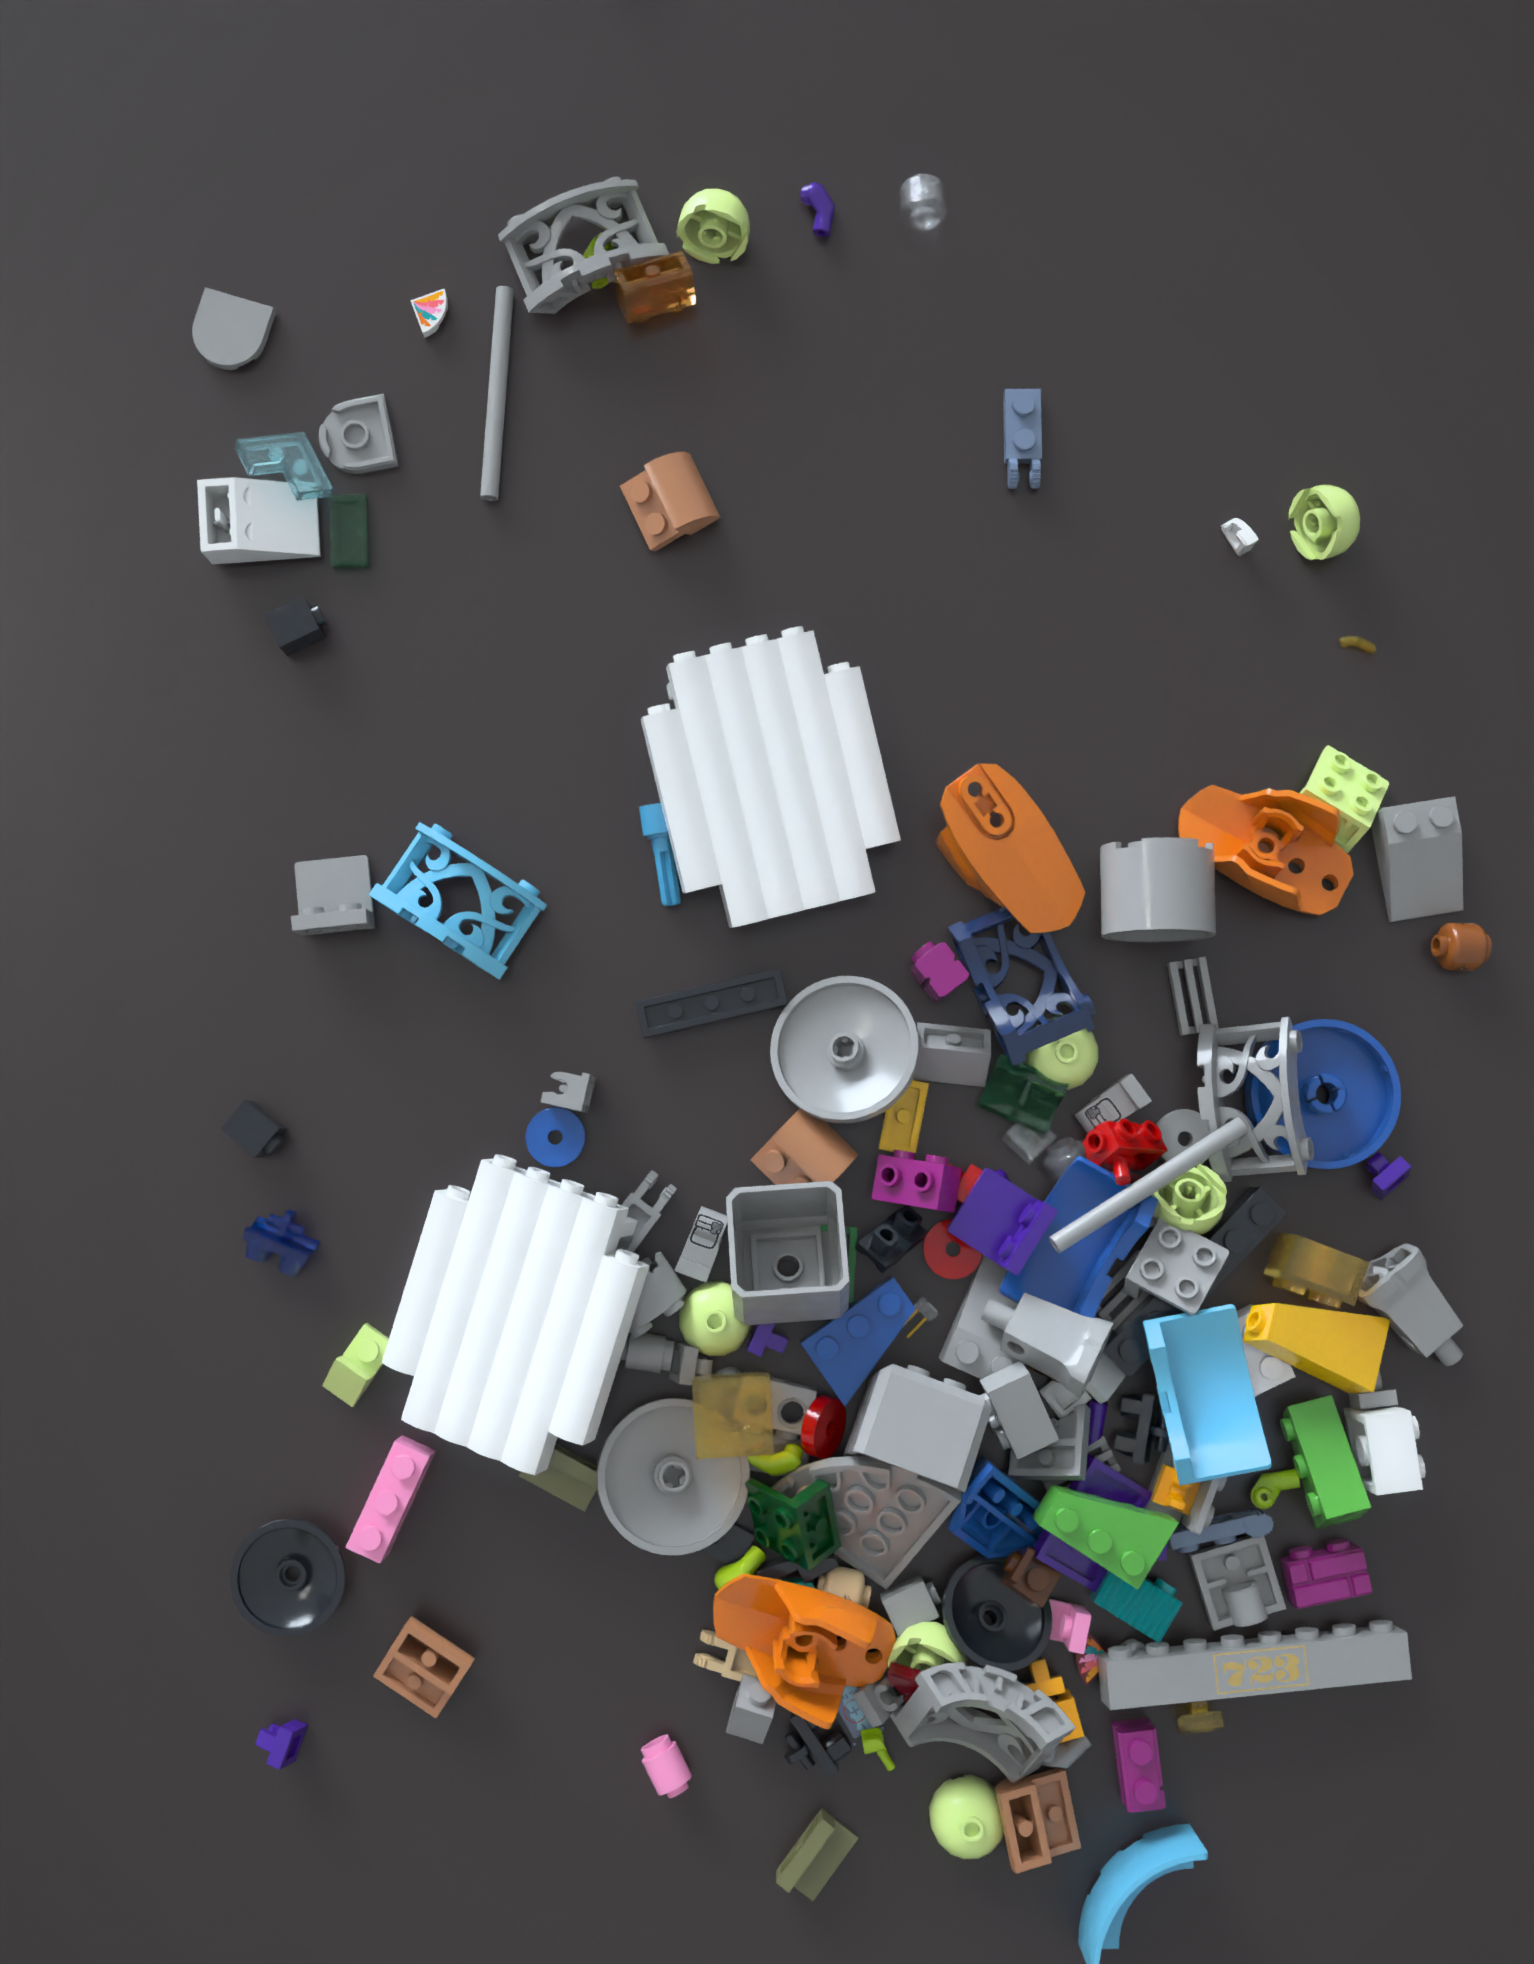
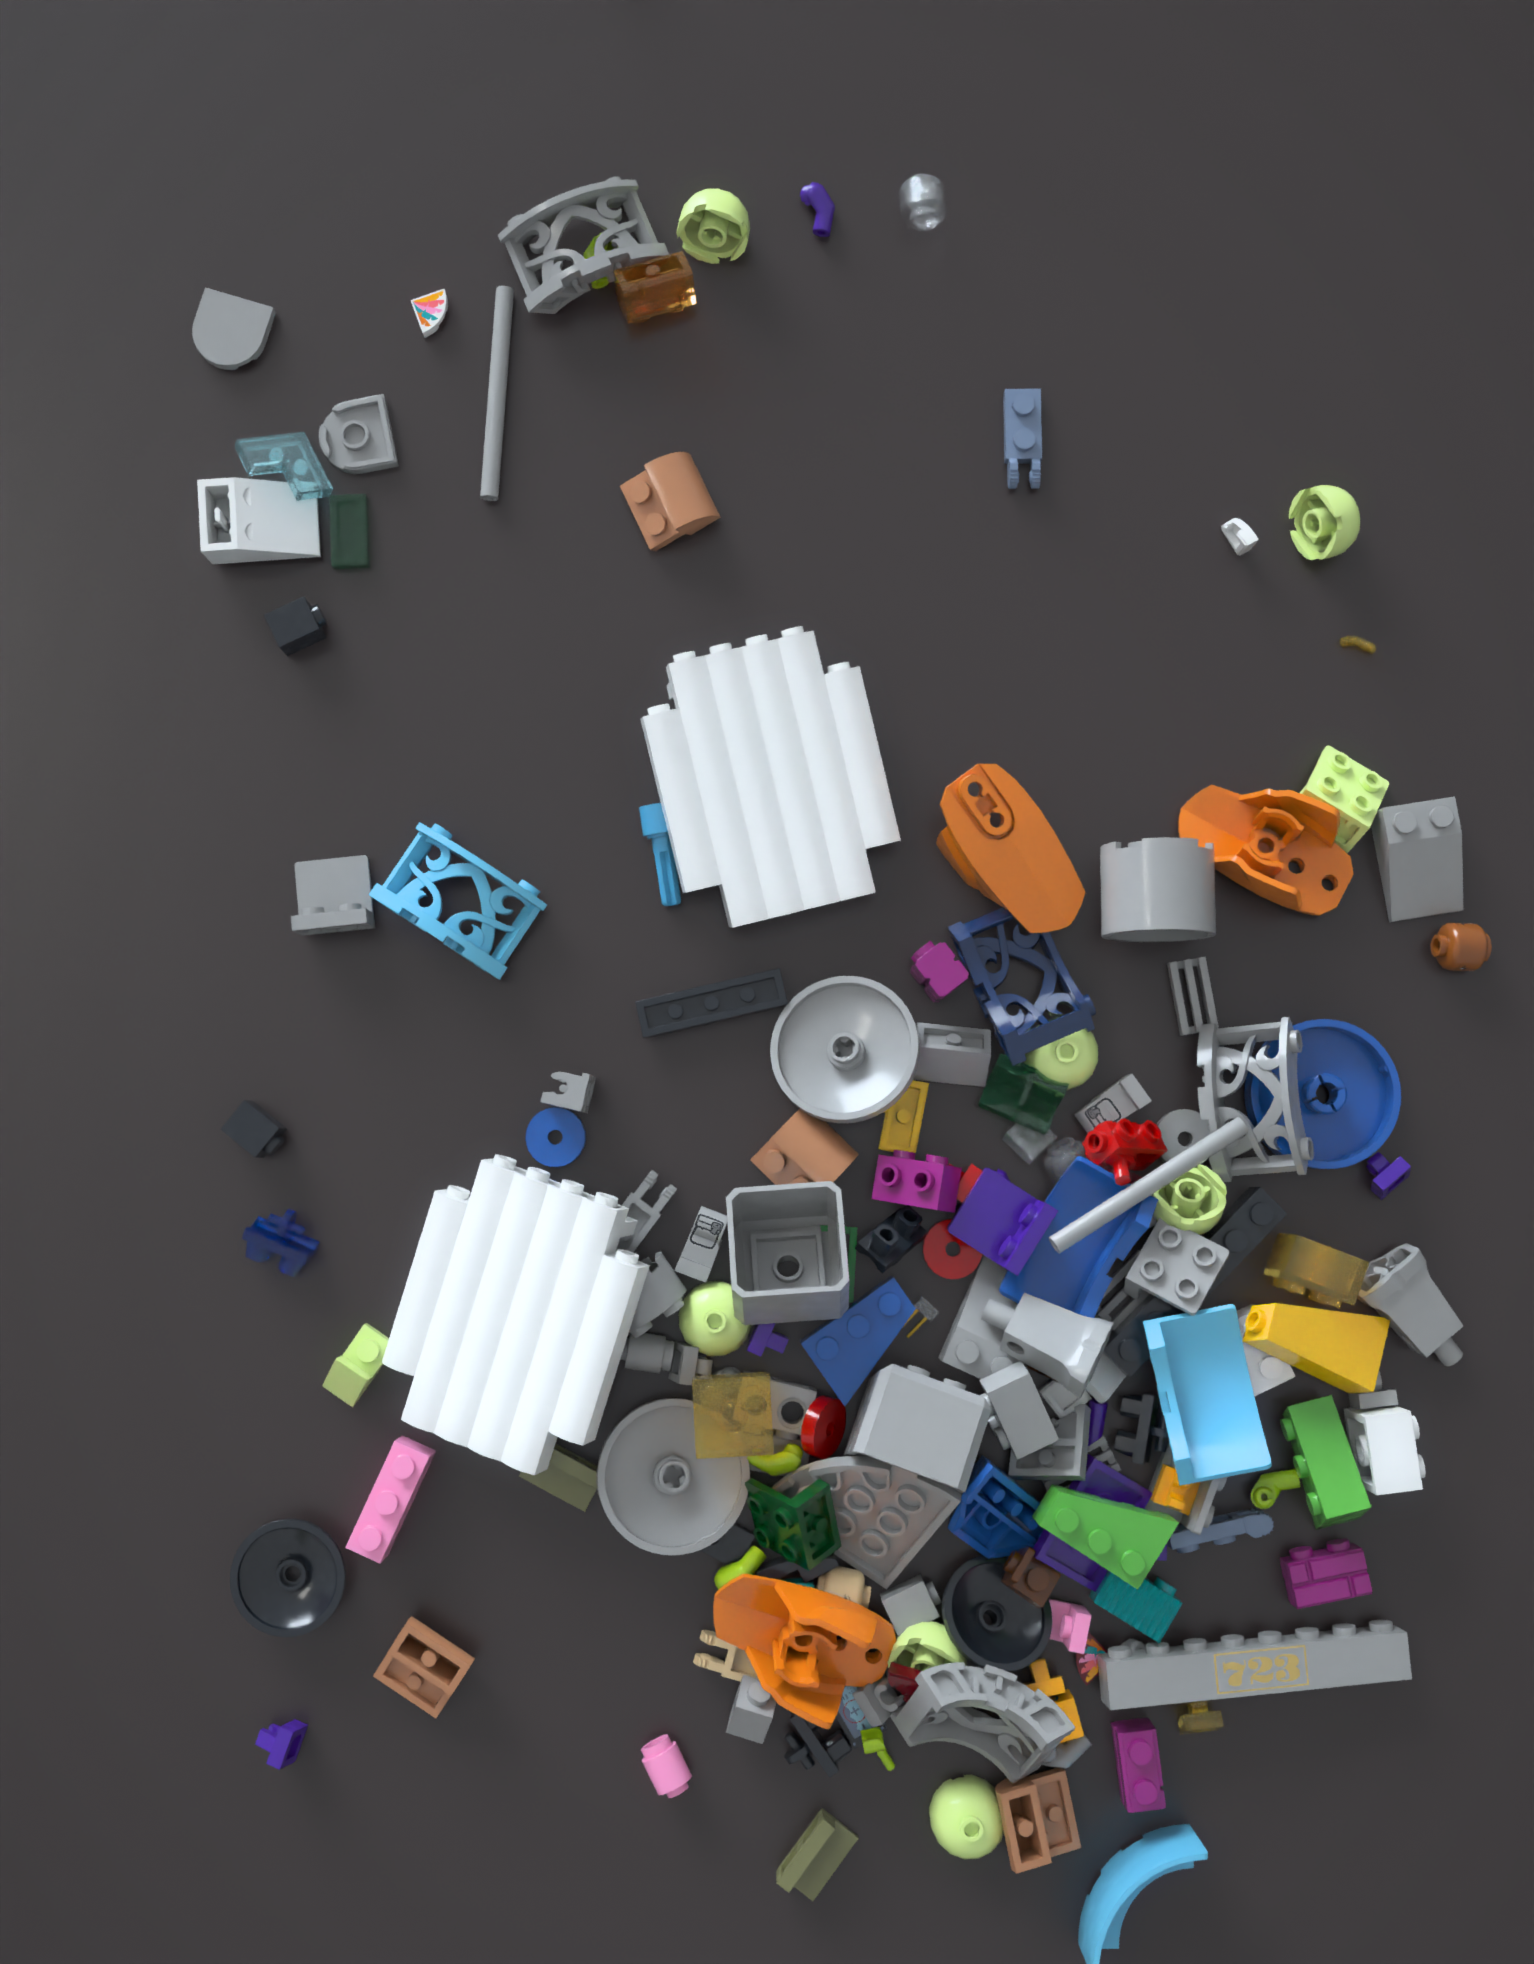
(1237, 1582): light grey plate -> none

